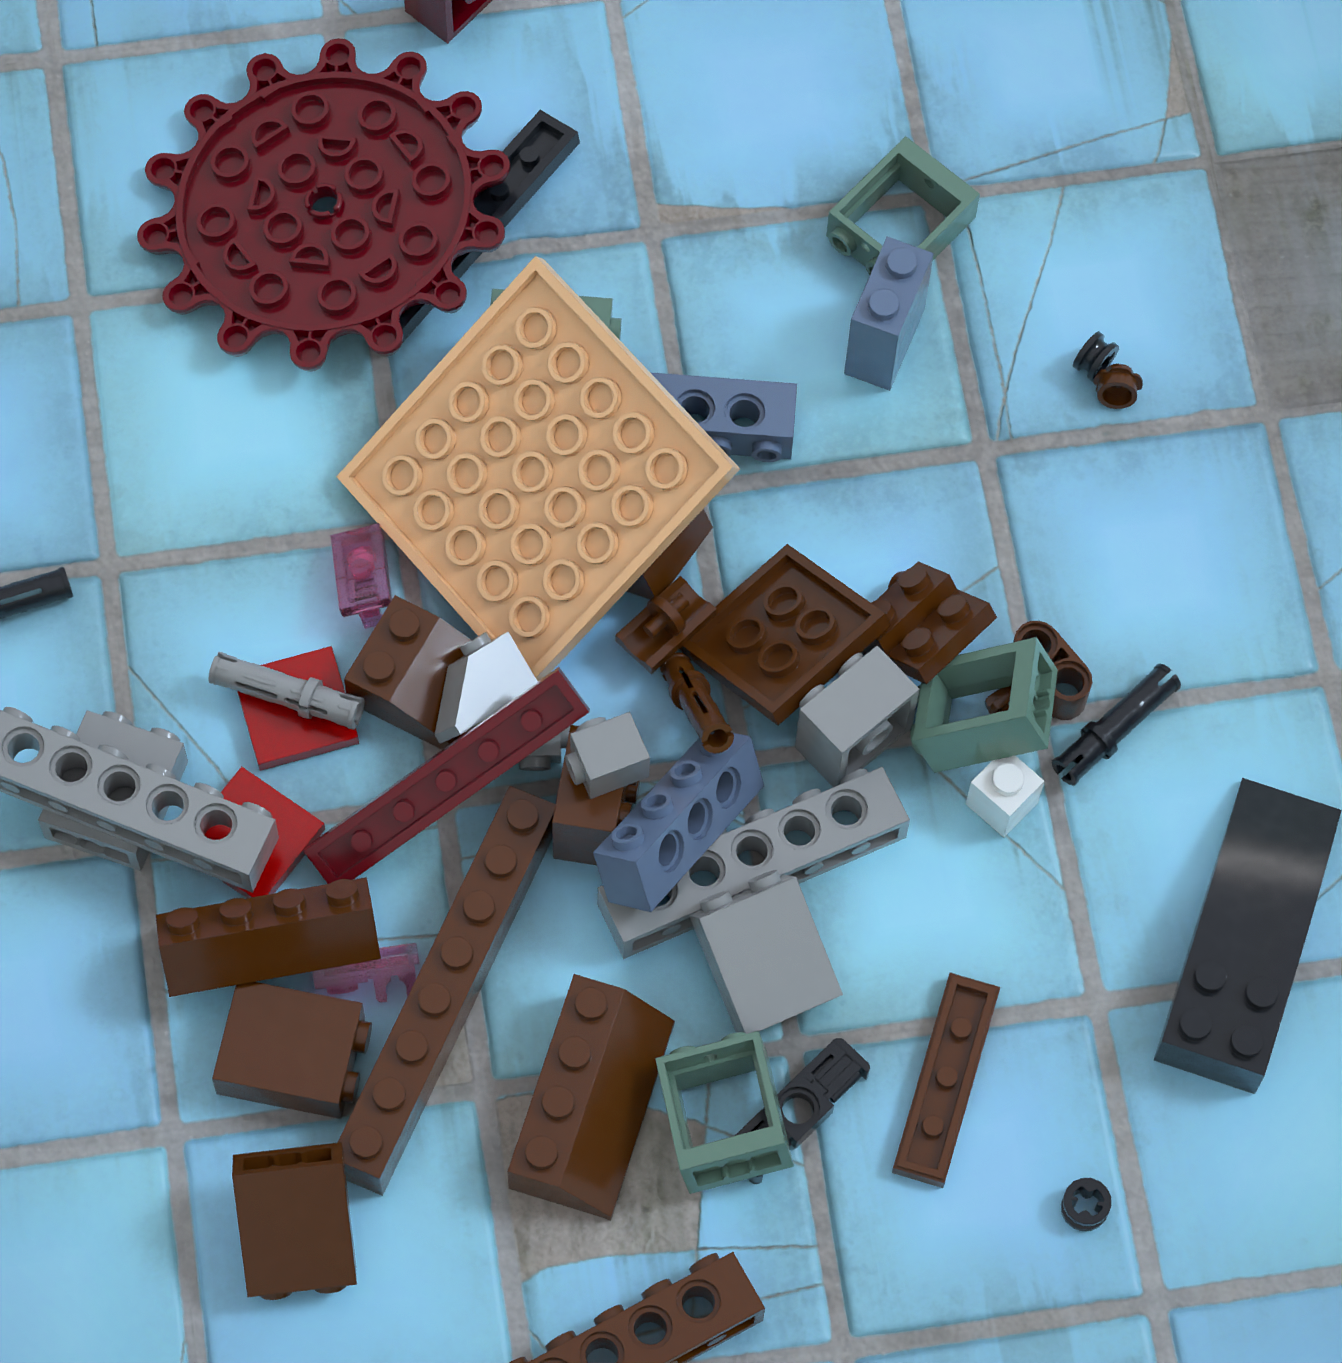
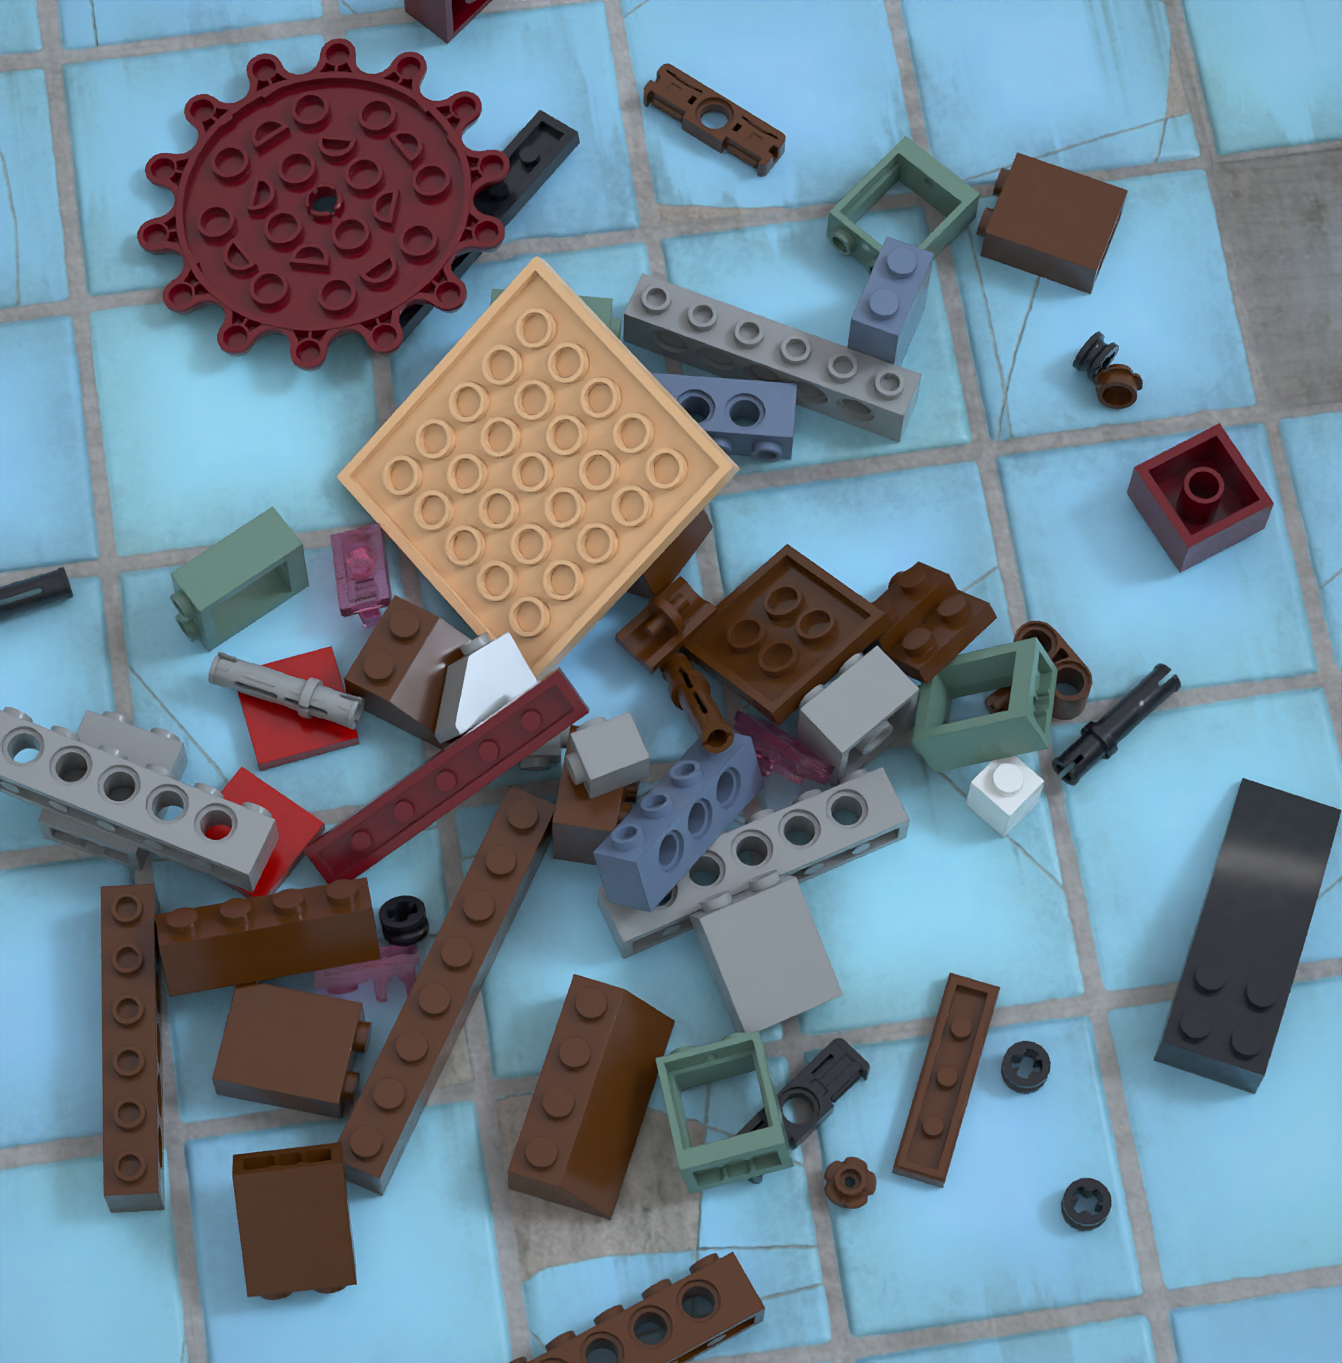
(132, 1050): none -> reddish brown brick
(239, 580): none -> sand green window
(406, 932): none -> black bush
(741, 136): none -> reddish brown piece
(752, 347): none -> light grey brick
(776, 746): none -> clear pink plate
(846, 1196): none -> reddish brown plate
(1035, 1079): none -> black bush
(1051, 222): none -> reddish brown brick
(1199, 497): none -> dark red brick

